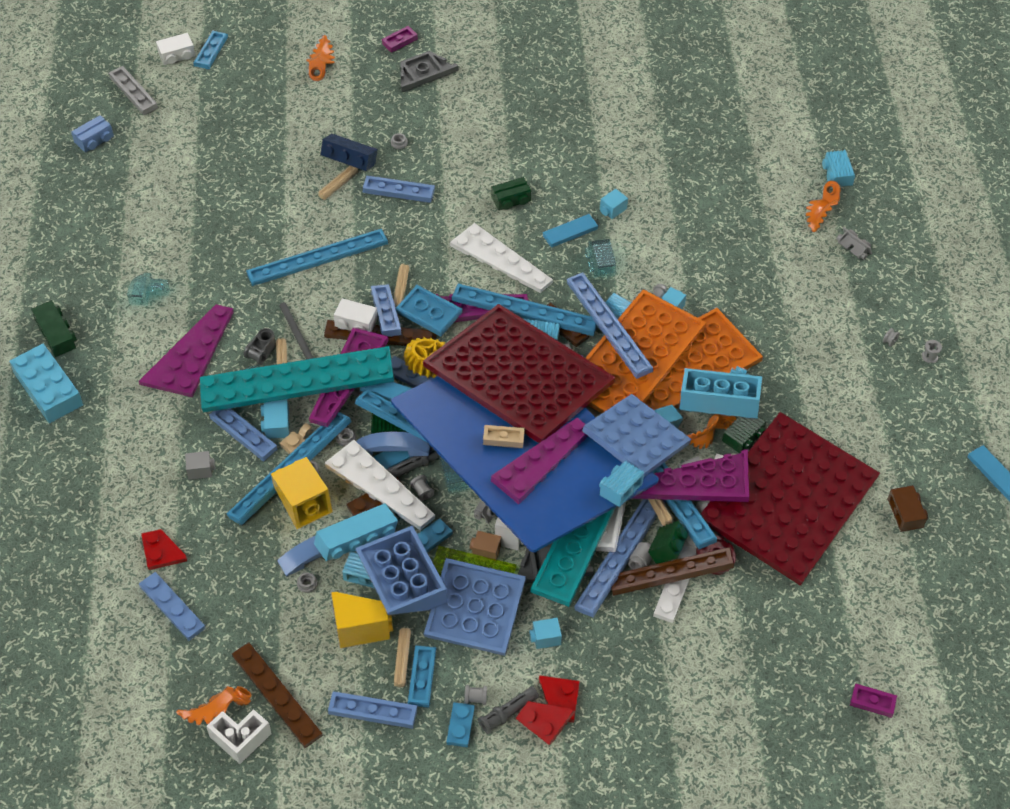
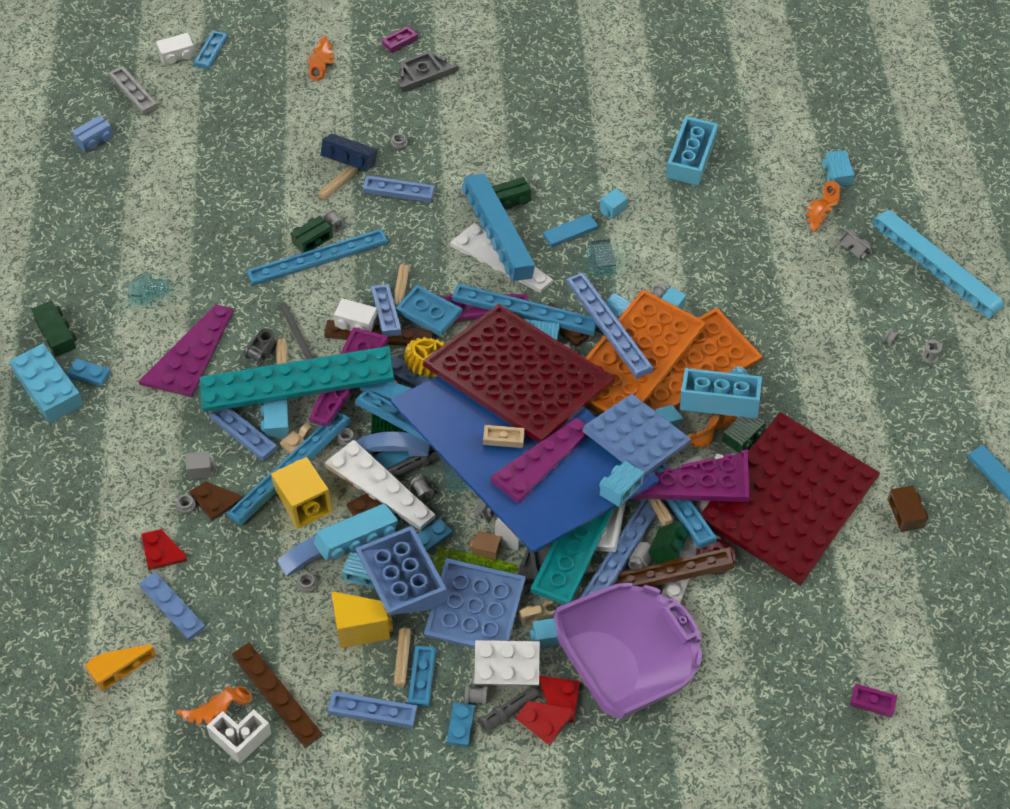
(88, 372): none -> dark azure plate
(115, 665): none -> light orange slope
(185, 499): none -> light grey plate
(214, 499): none -> reddish brown wing
(311, 234): none -> dark green brick
(334, 220): none -> light grey bush
(498, 227): none -> dark azure brick
(507, 663): none -> white brick
(536, 613): none -> tan plate
(629, 646): none -> medium lavender windscreen
(691, 150): none -> medium azure brick
(939, 263): none -> medium azure beam

